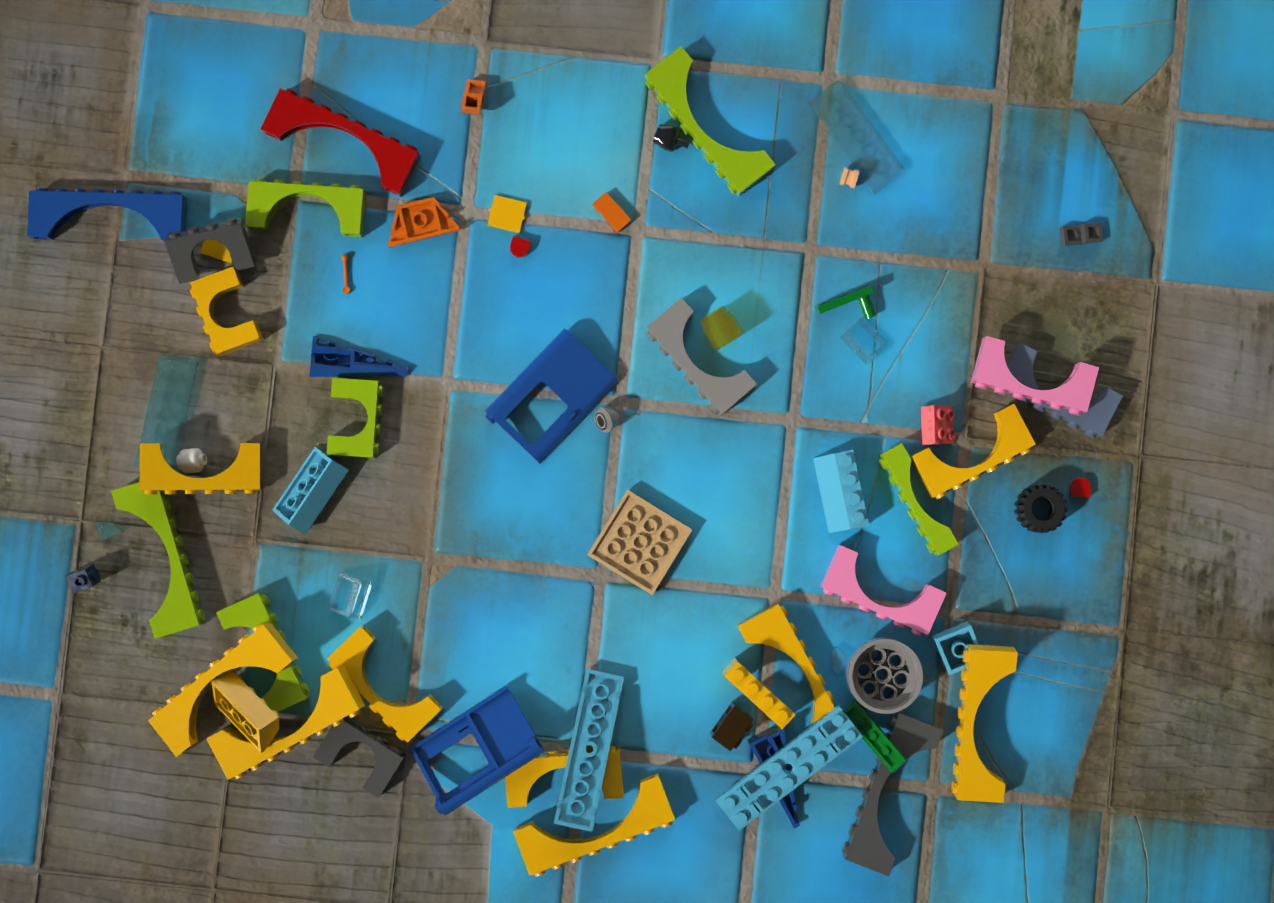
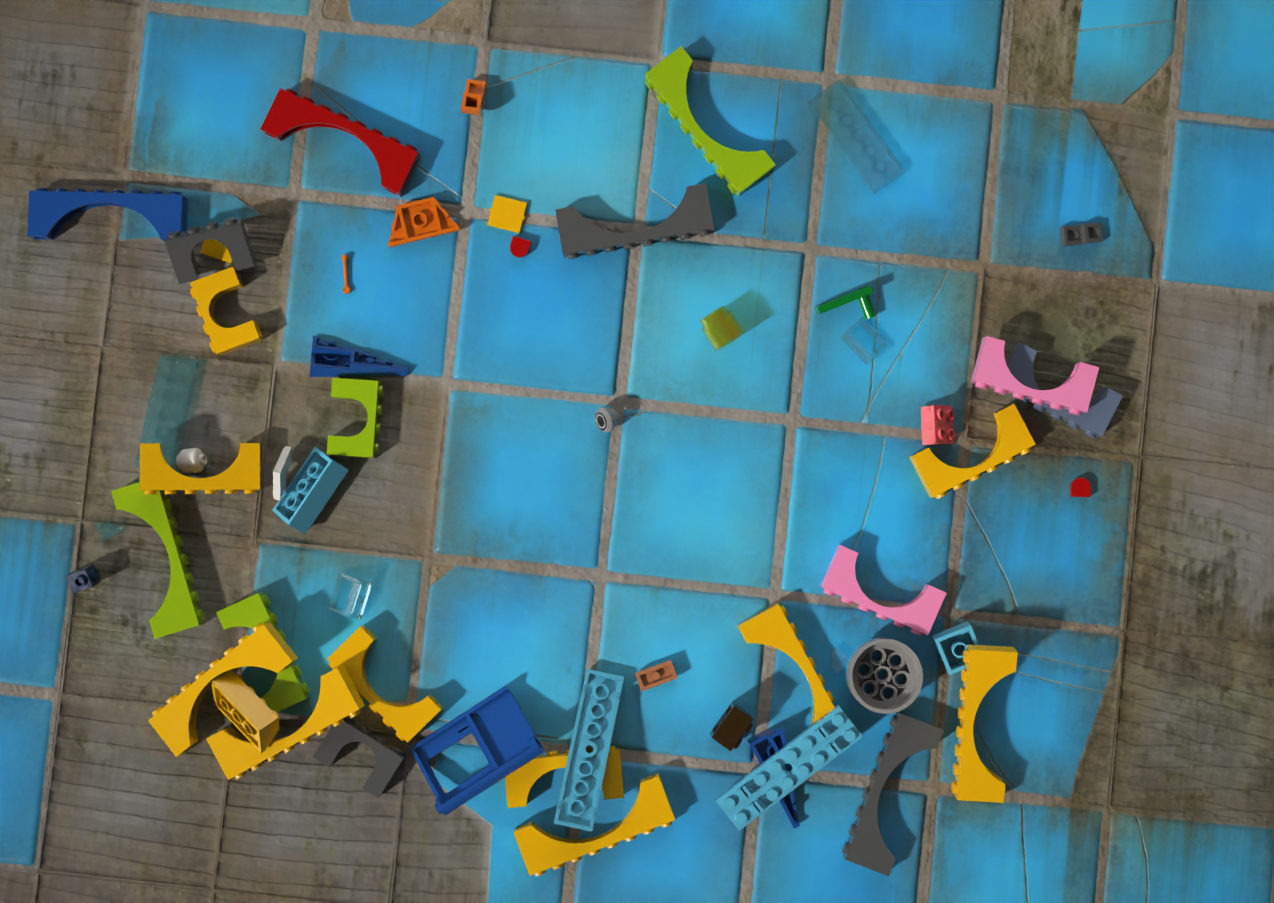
(267, 197): lime arch -> none
(280, 471): none -> white tile
(571, 375): blue piece -> none
(582, 237): none -> dark grey arch
(611, 212): orange tile -> none
(639, 542): tan plate -> none
(656, 675): none -> nougat plate
(668, 138): black piece -> none
(719, 391): light grey arch -> none
(758, 693): yellow arch -> none
(841, 491): medium azure slope -> none
(849, 177): light nougat wheel -> none
(875, 737): green plate -> none
(898, 465): lime arch -> none
(1056, 504): black tyre -> none

